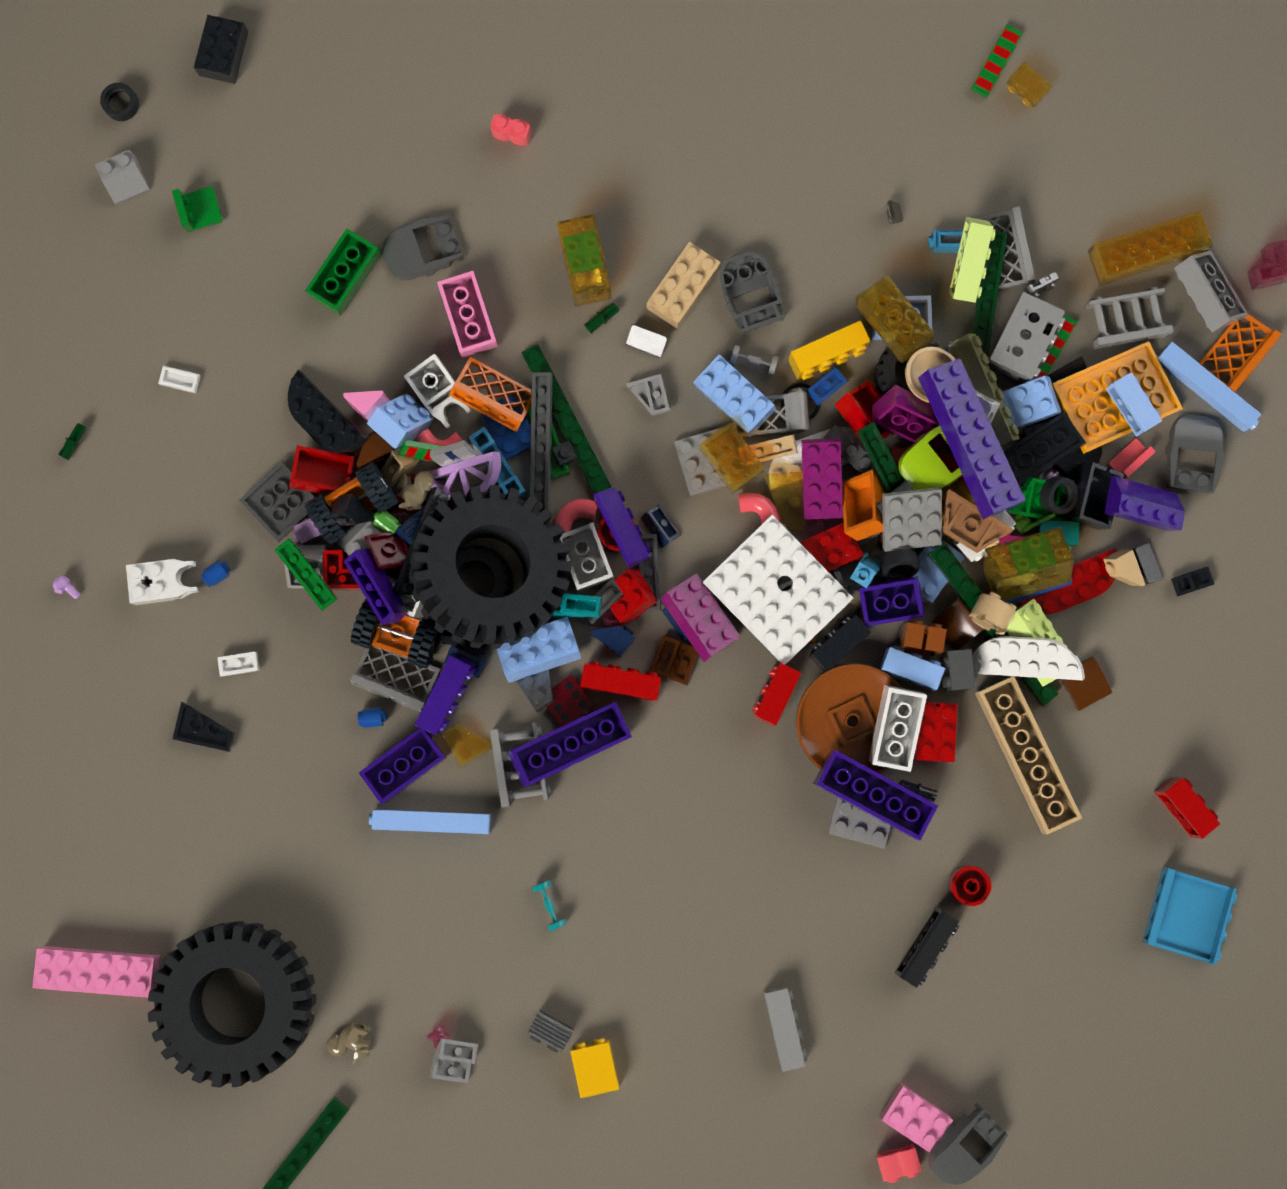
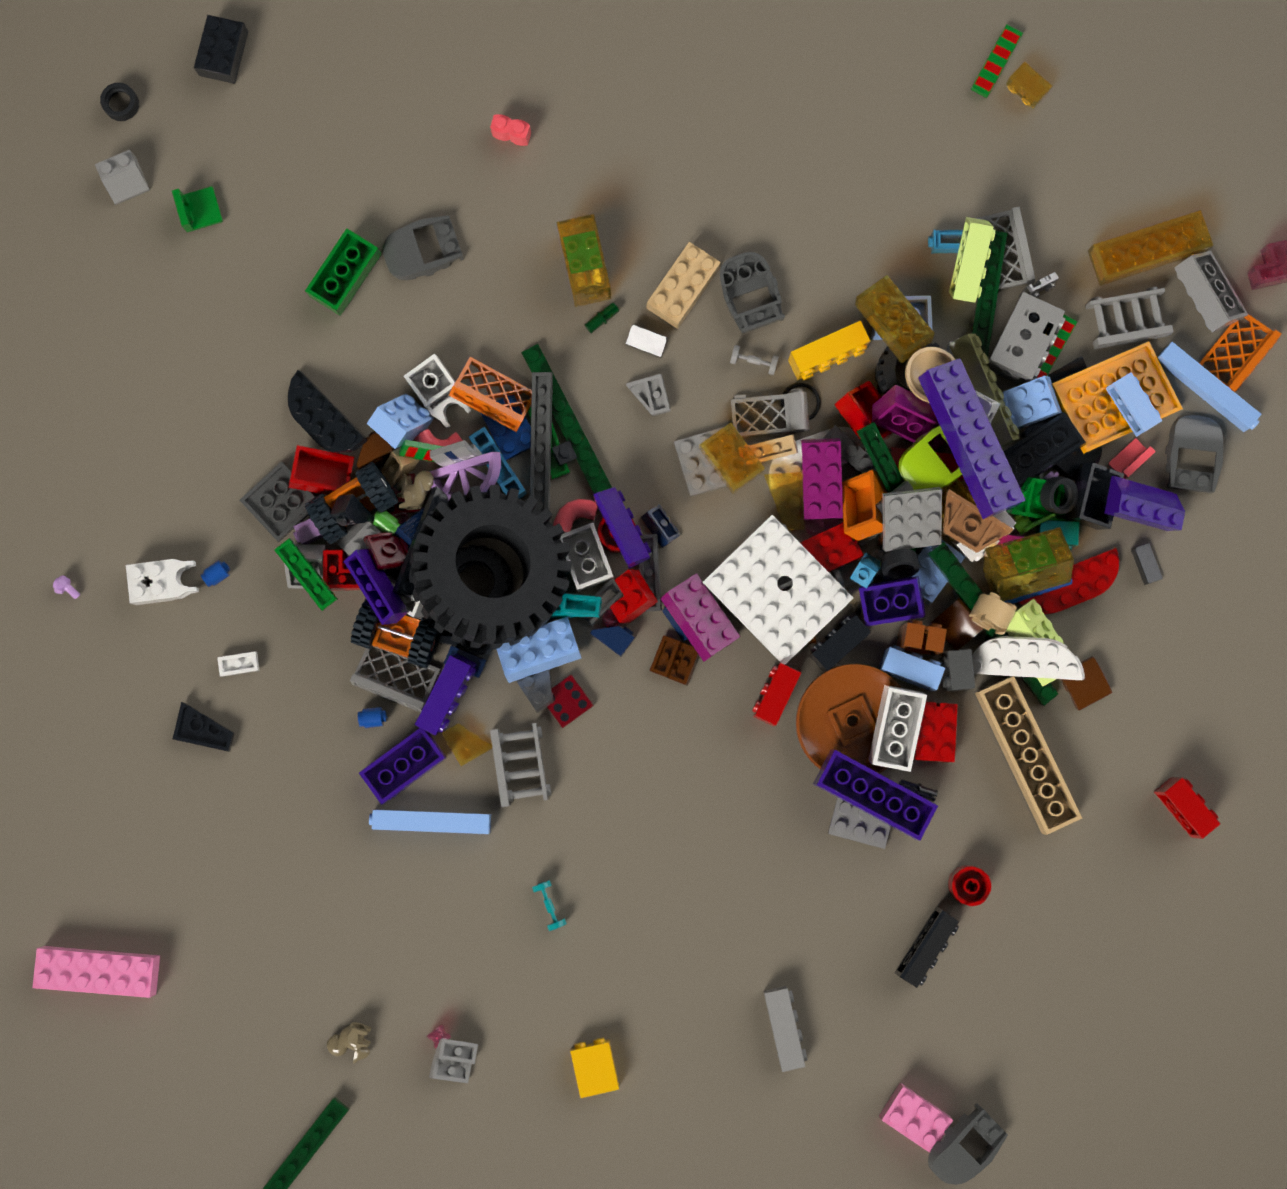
(72, 442): dark green axle -> none
(179, 379): white tile -> none
(183, 1021): black tyre -> none
(366, 402): bright pink slope -> none
(467, 314): bright pink brick -> none
(550, 1031): dark grey brick -> none
(569, 744): dark purple brick -> none
(620, 682): red brick -> none
(734, 395): light blue brick -> none
(759, 504): coral cylinder -> none
(827, 386): blue plate -> none
(893, 212): clear smoke slope -> none
(899, 1163): coral brick -> none
(1124, 567): tan slope -> none
(1190, 916): dark azure panel -> none
(1192, 581): black slope -> none

